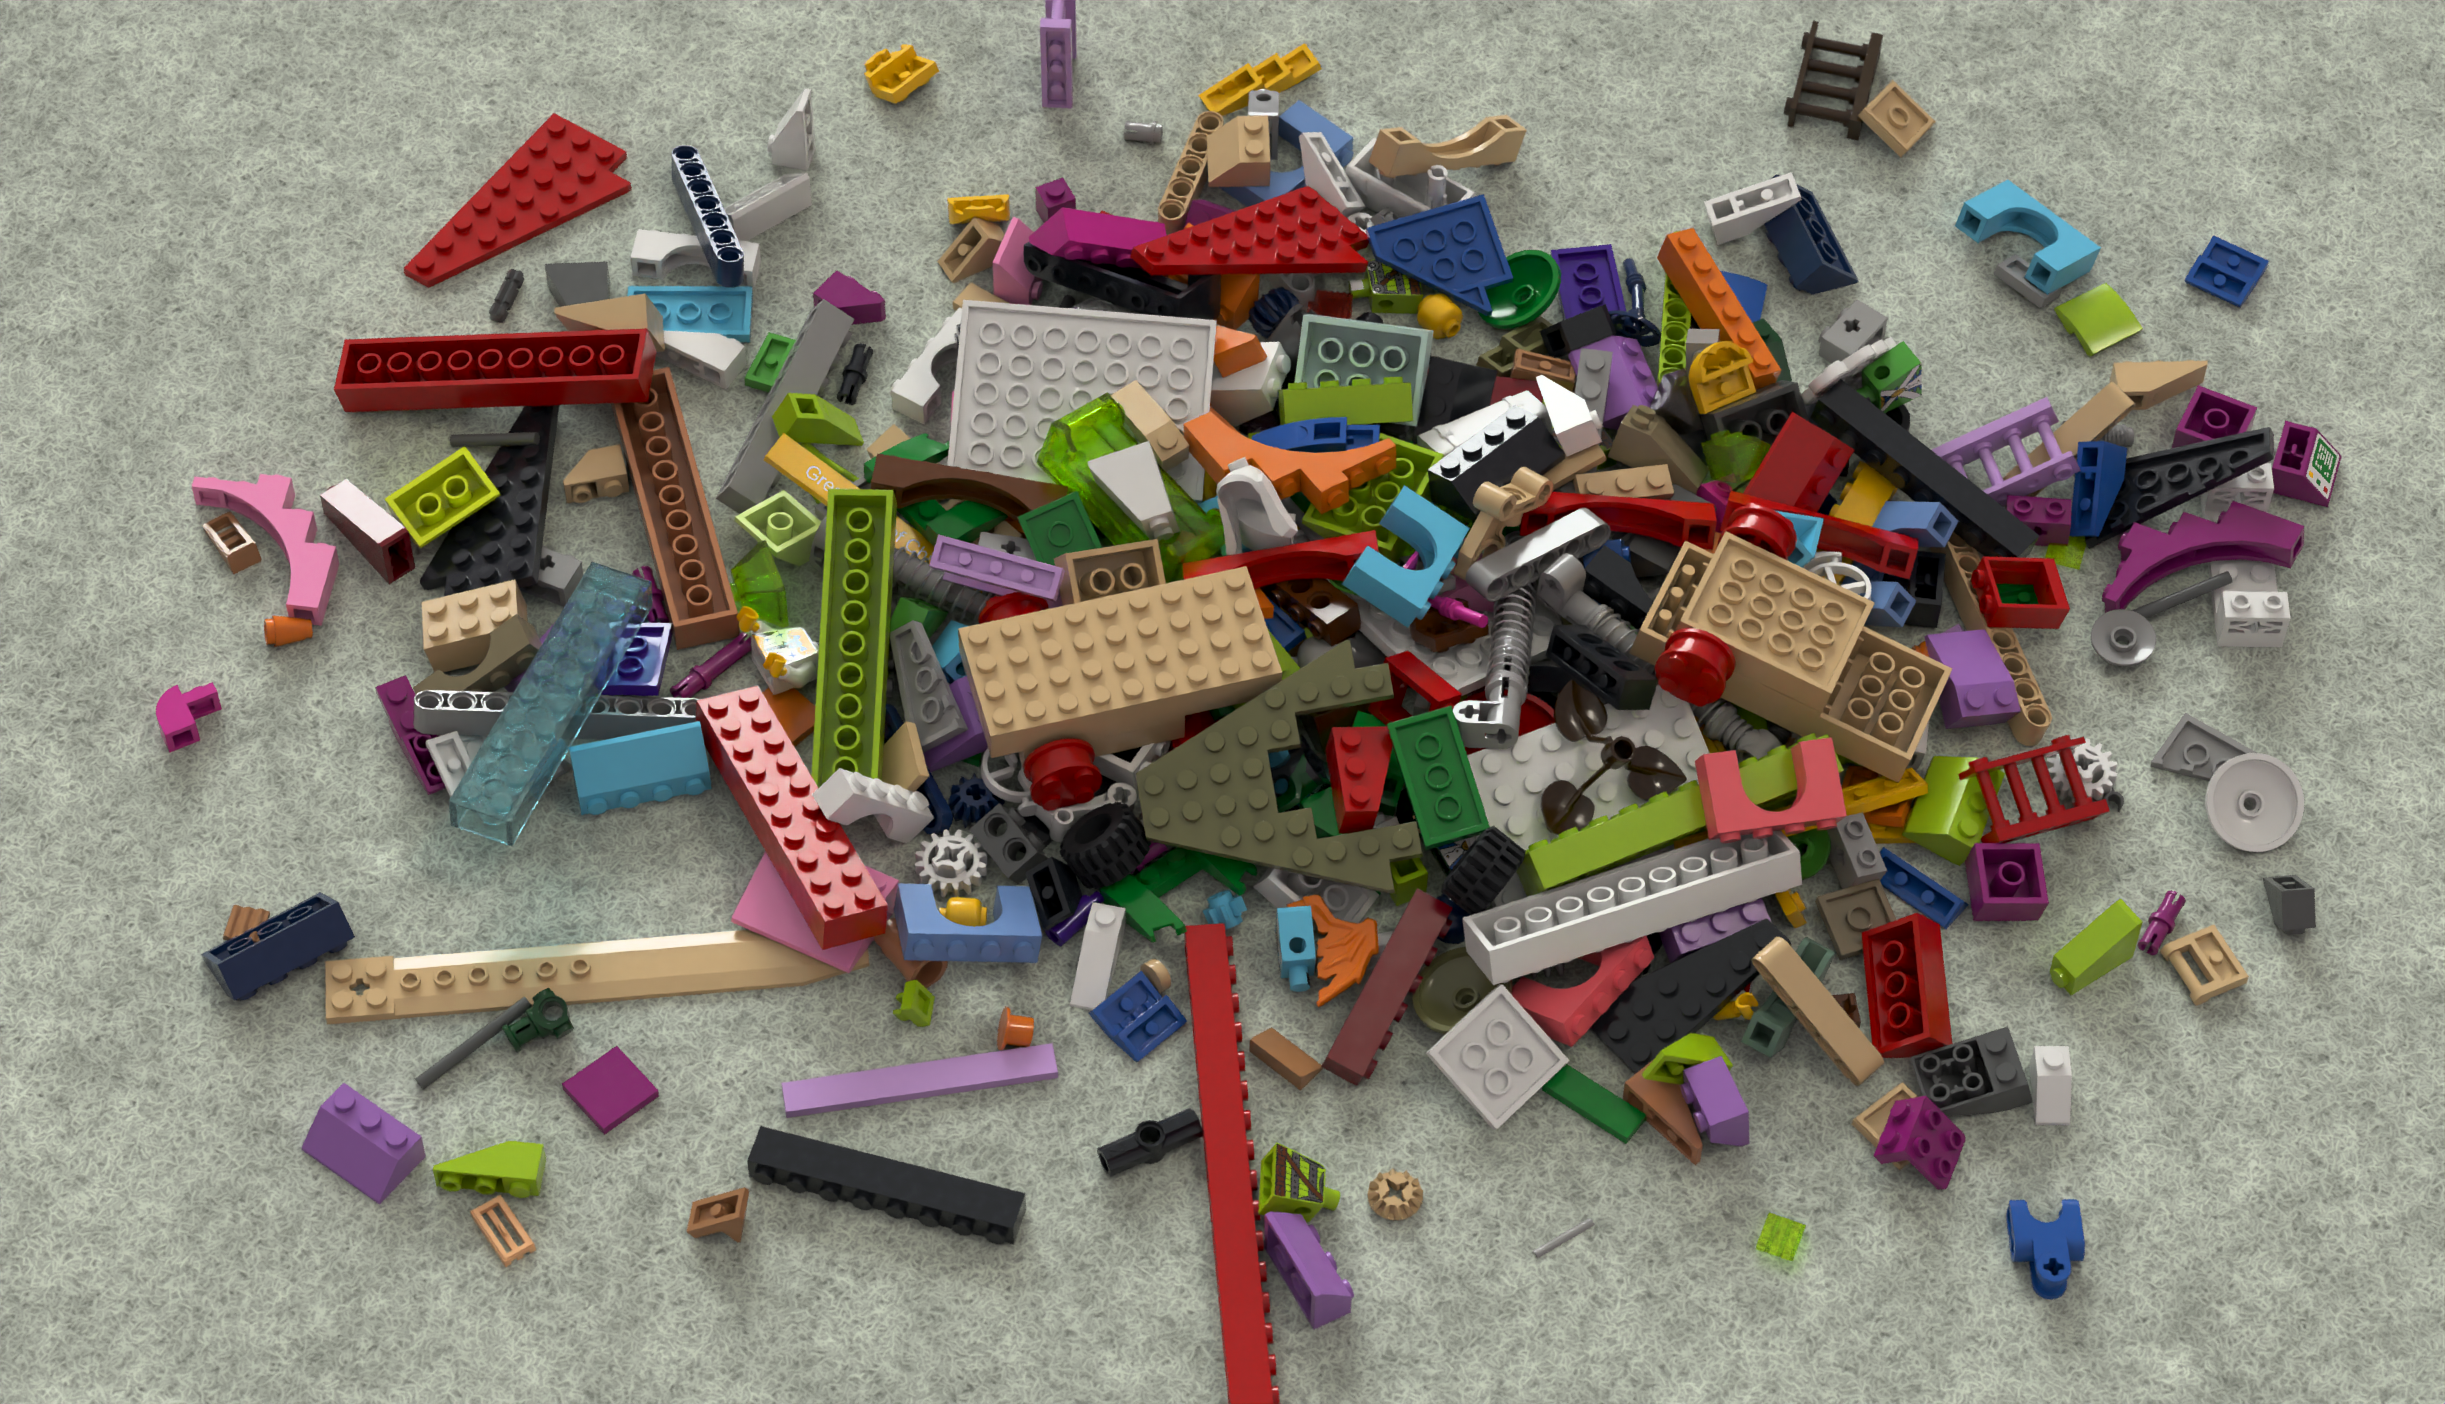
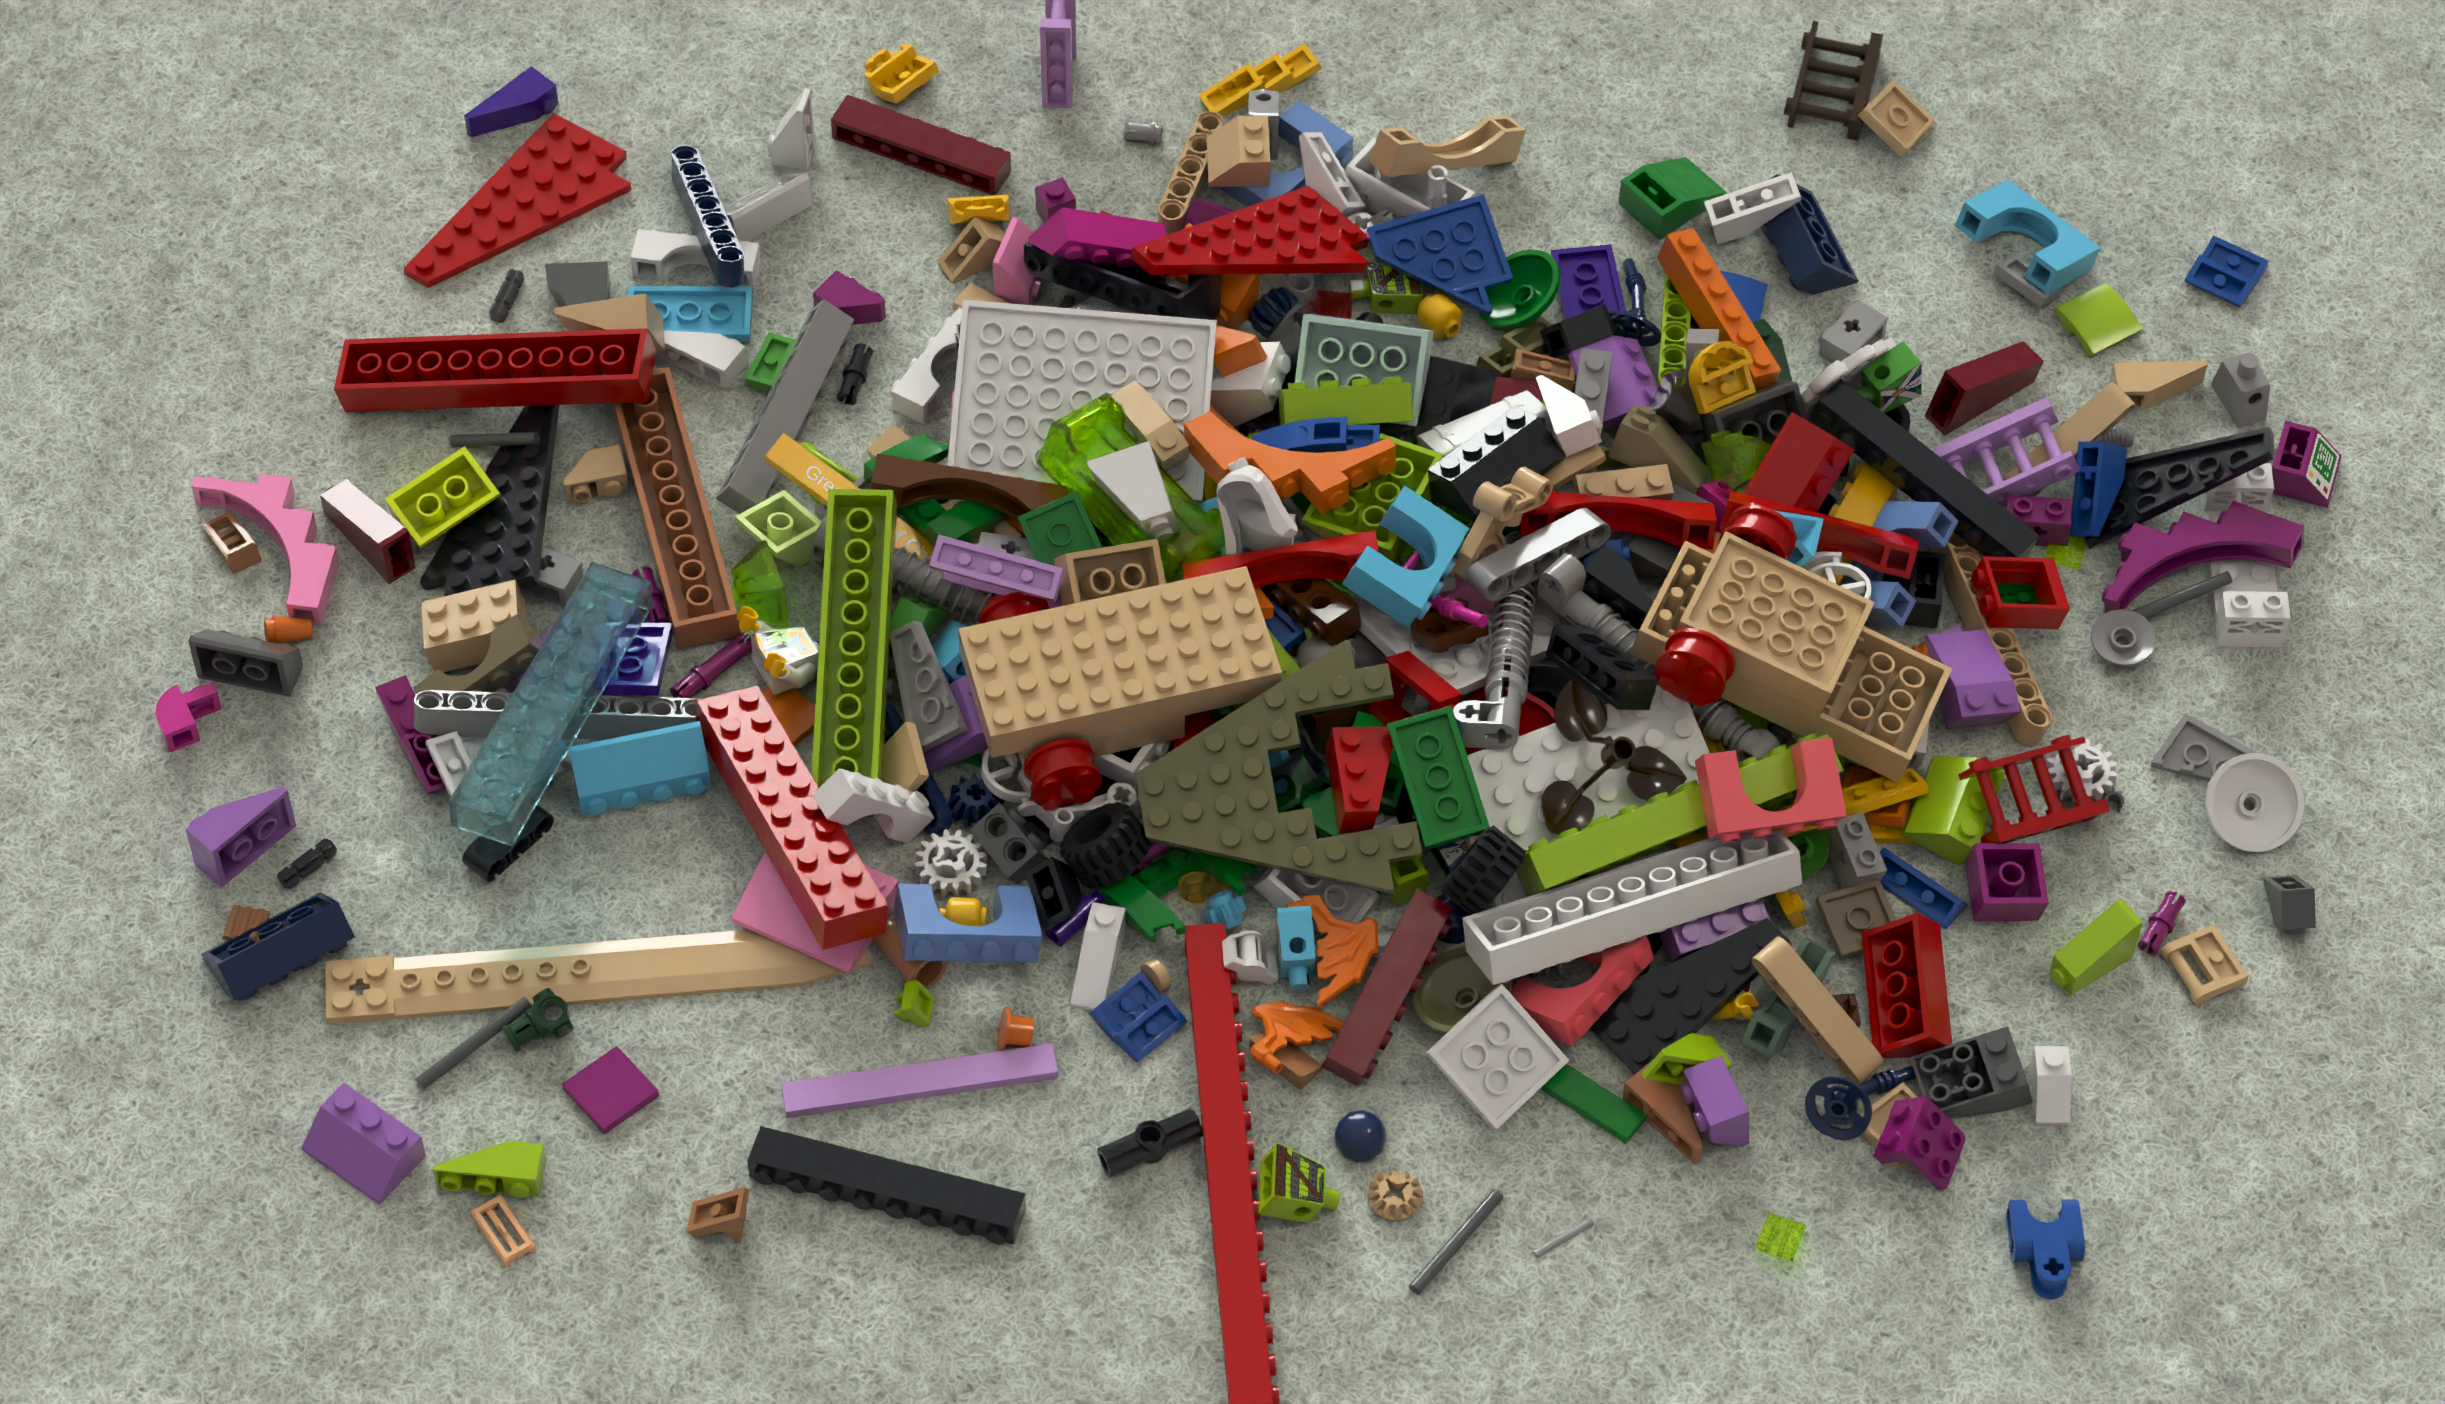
(239, 832): none -> medium lavender slope
(246, 661): none -> dark grey slope
(307, 863): none -> black axle
(492, 857): none -> black beam
(514, 104): none -> dark purple slope
(814, 420): lime slope -> none
(921, 145): none -> dark red brick
(1198, 887): none -> clear yellow plate
(1249, 960): none -> white piece
(1289, 1023): none -> orange animal
(1306, 1268): medium lavender slope -> none
(1360, 1136): none -> dark blue hair
(1456, 1241): none -> dark grey bar
(1667, 194): none -> green slope
(1845, 1101): none -> dark blue dish
(1980, 385): none -> dark red slope
(2212, 417): magenta brick -> none
(2242, 389): none -> light grey torso

